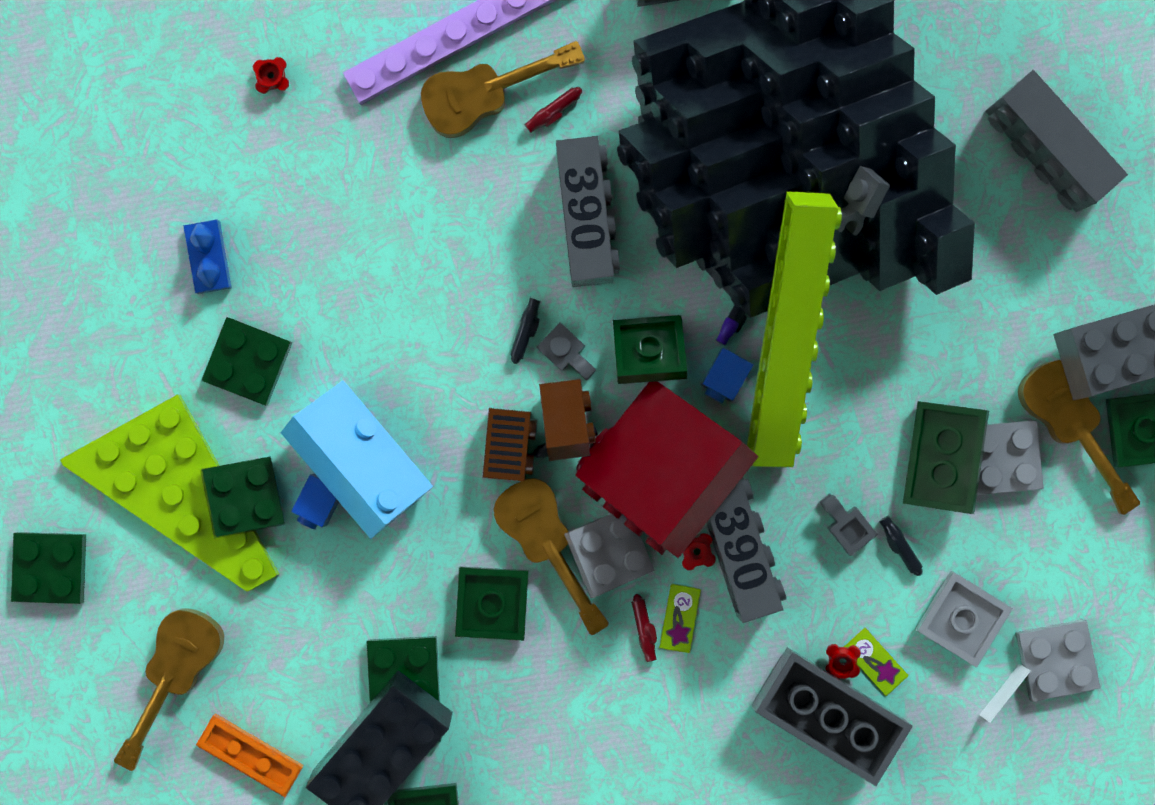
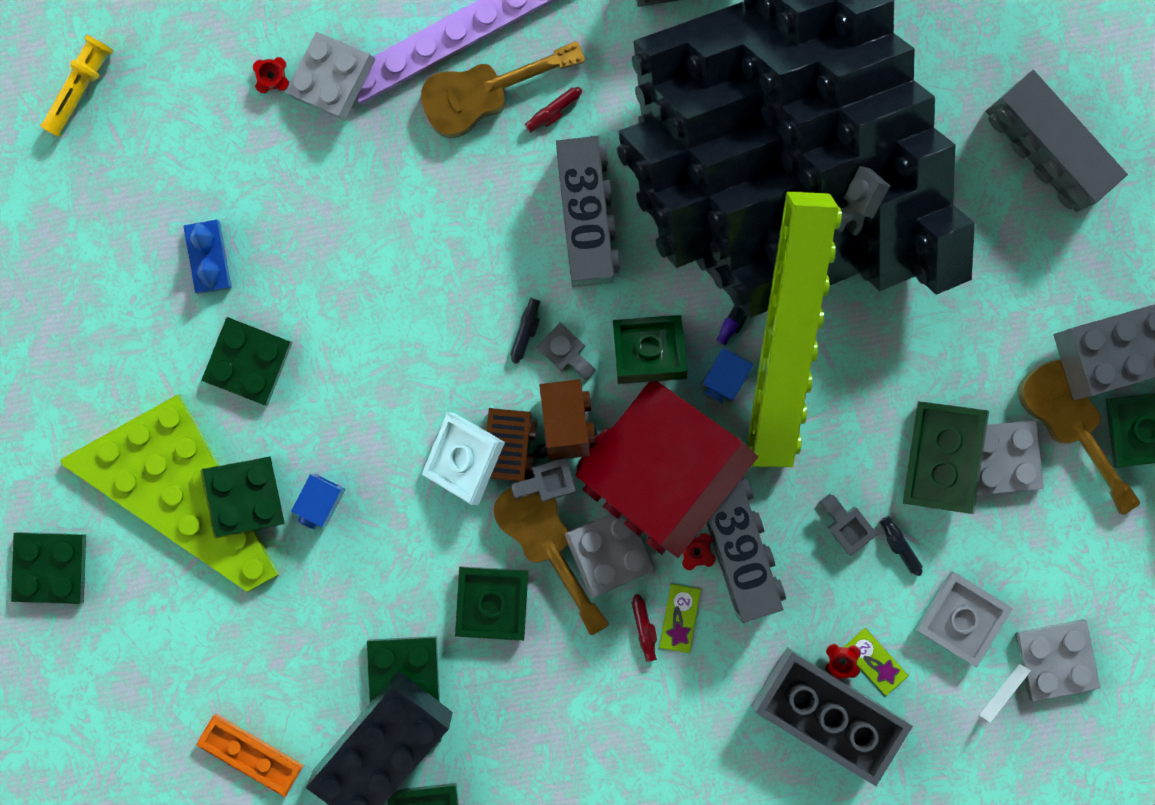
(87, 65): none -> yellow pin
(184, 646): pearl gold piece -> none
(330, 75): none -> light grey plate
(356, 459): medium azure brick -> none
(463, 458): none -> light aqua tile
(549, 480): none -> dark grey plate

